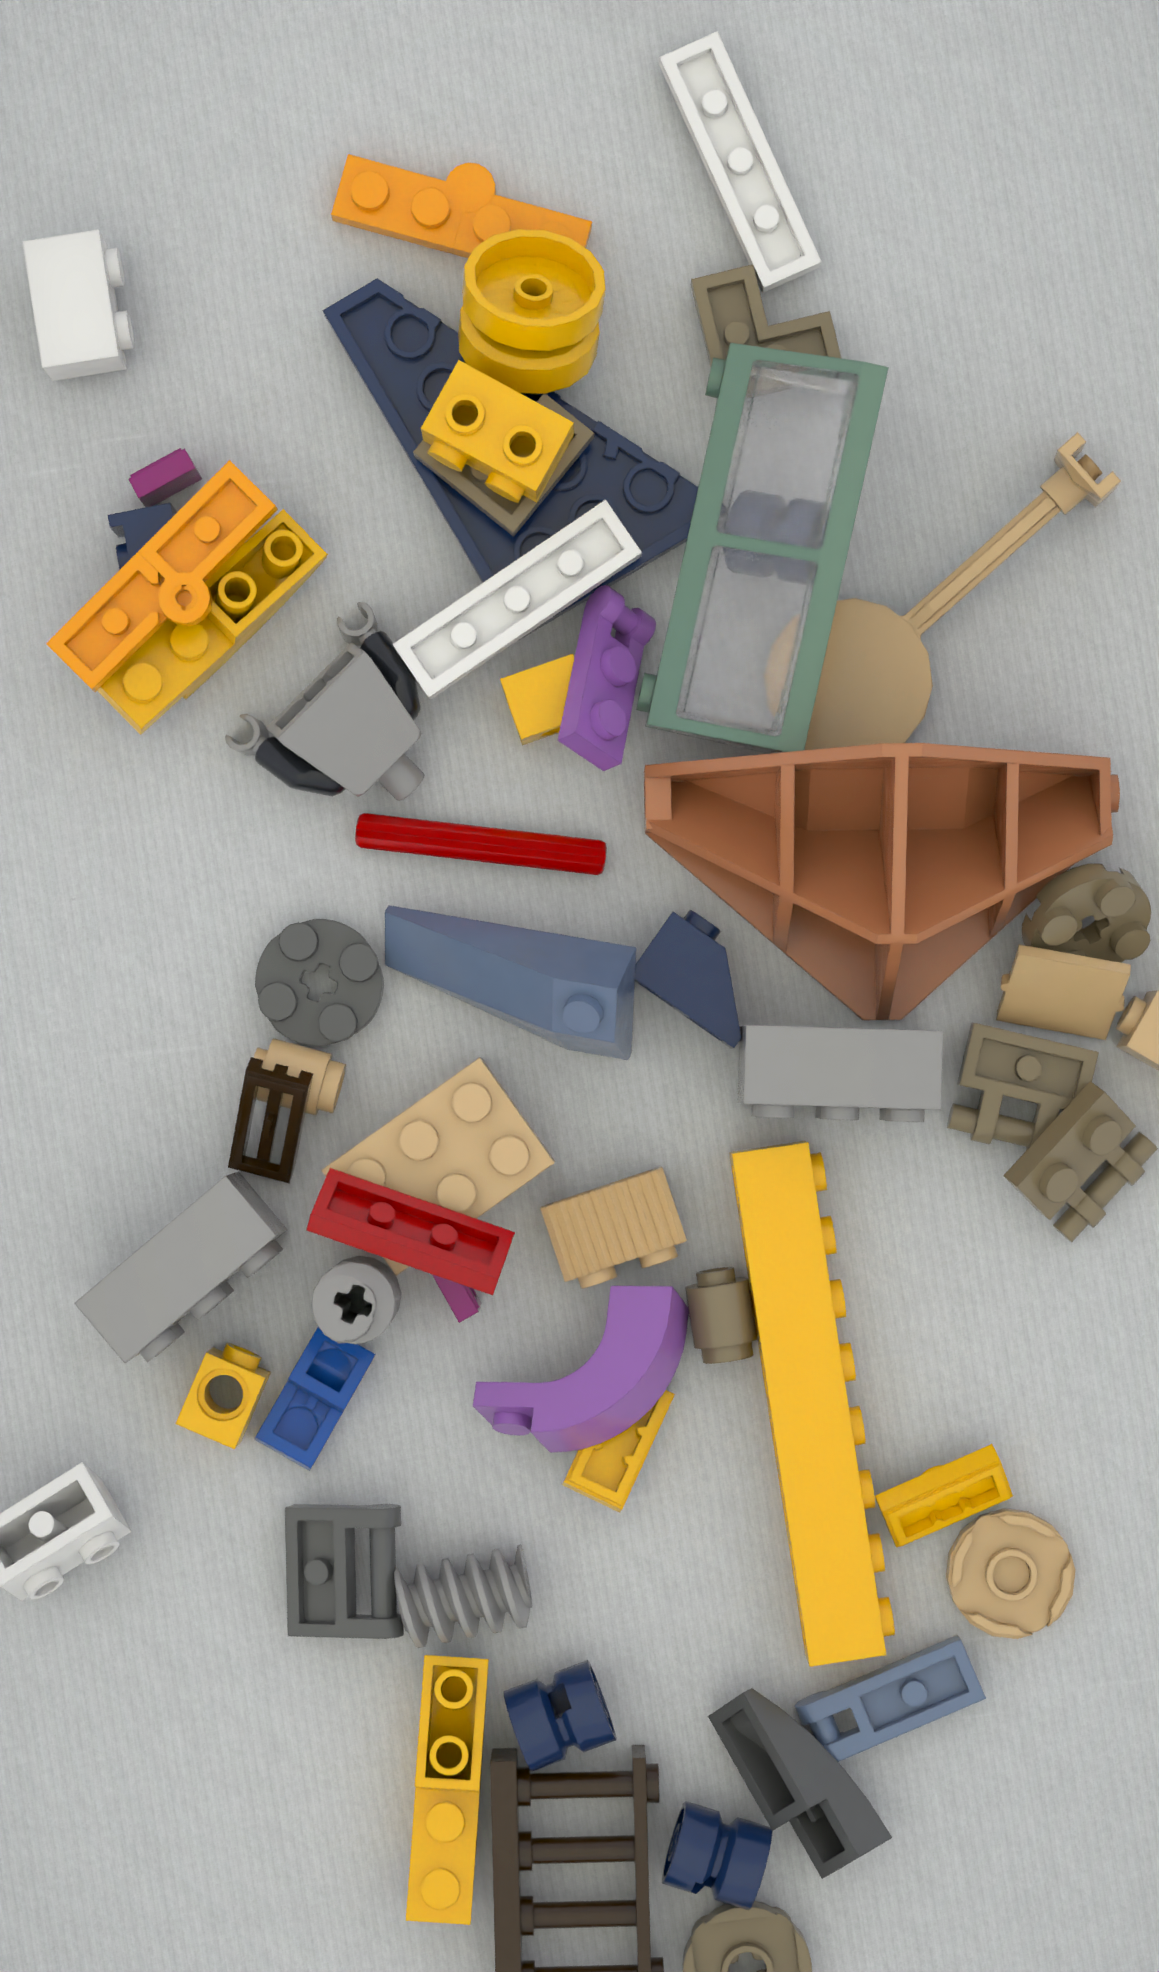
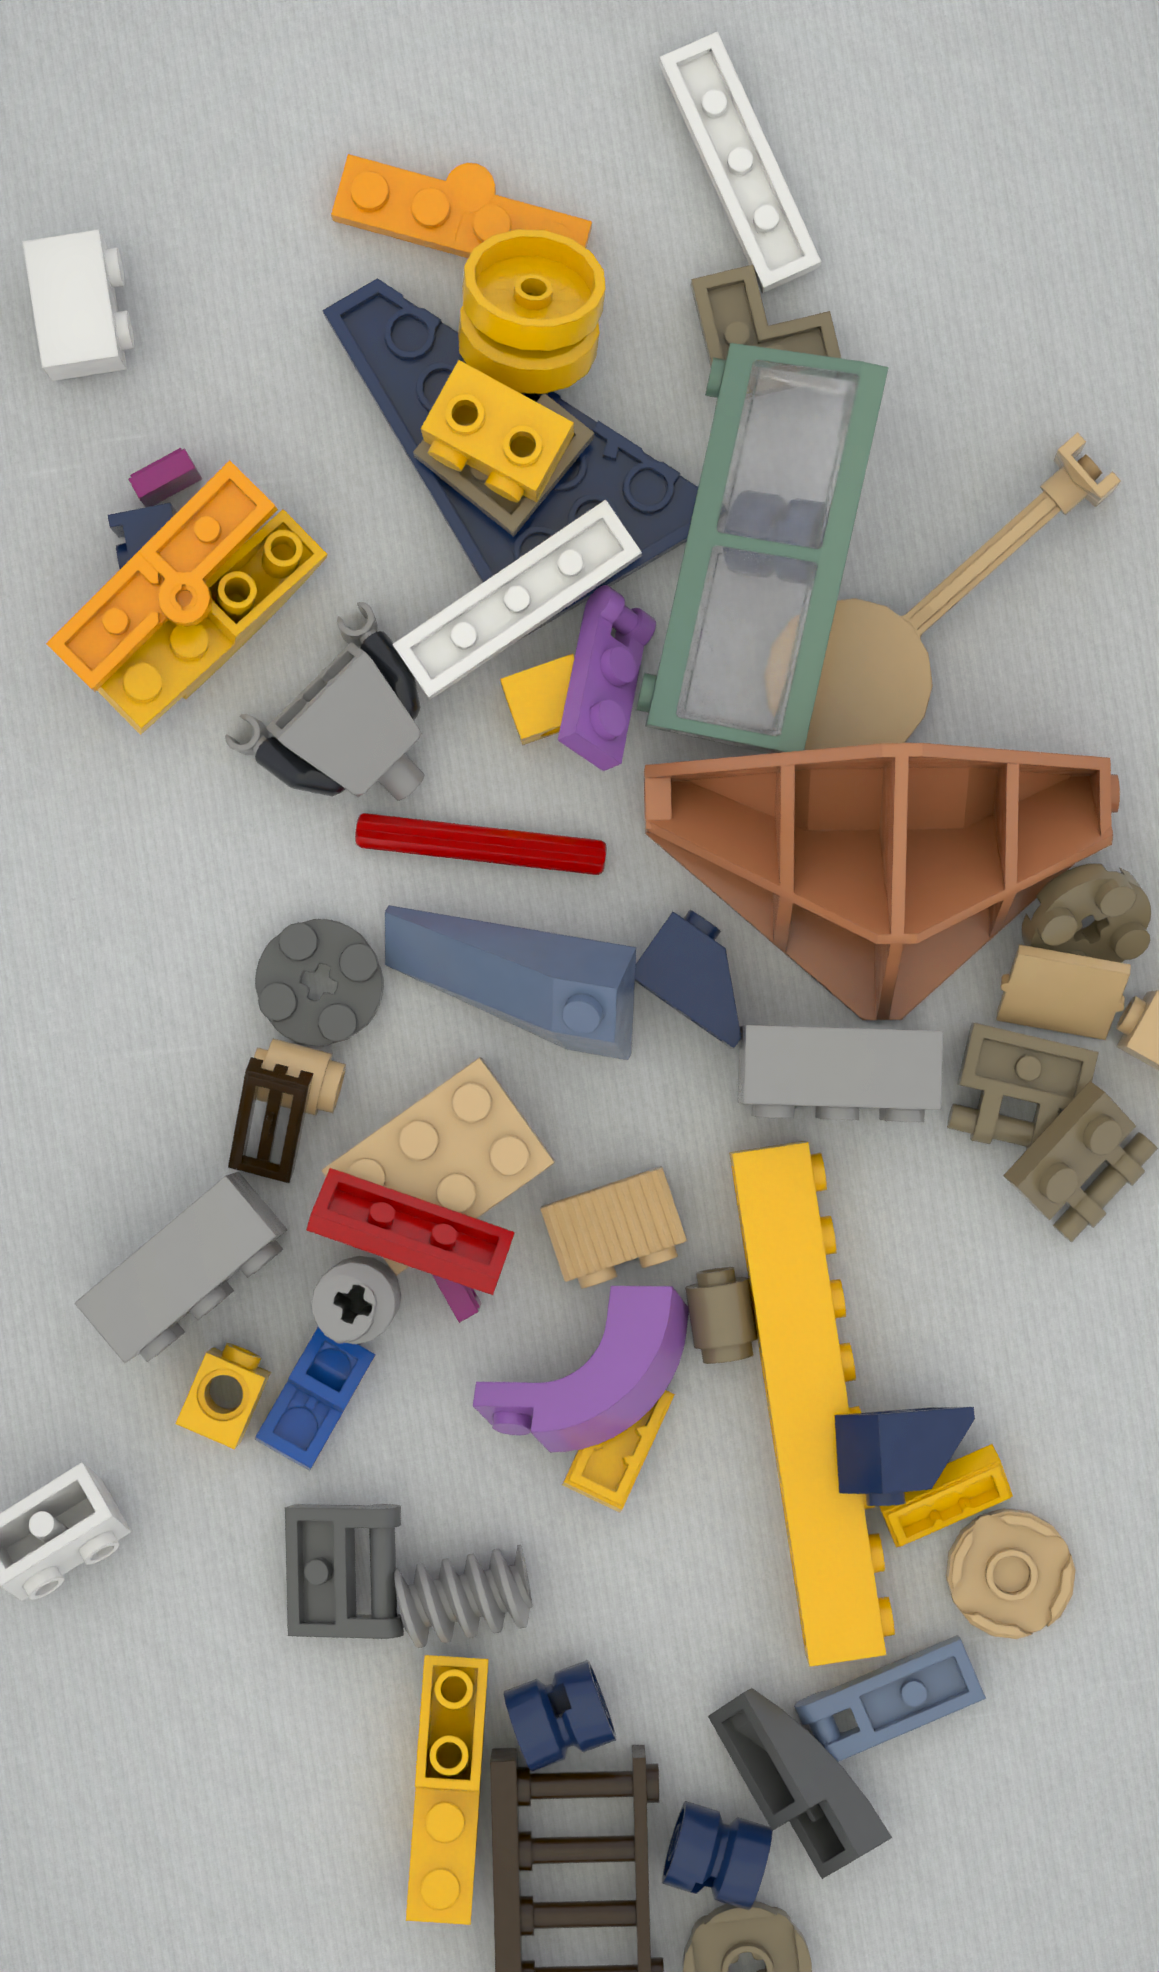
(897, 1450): none -> dark blue slope

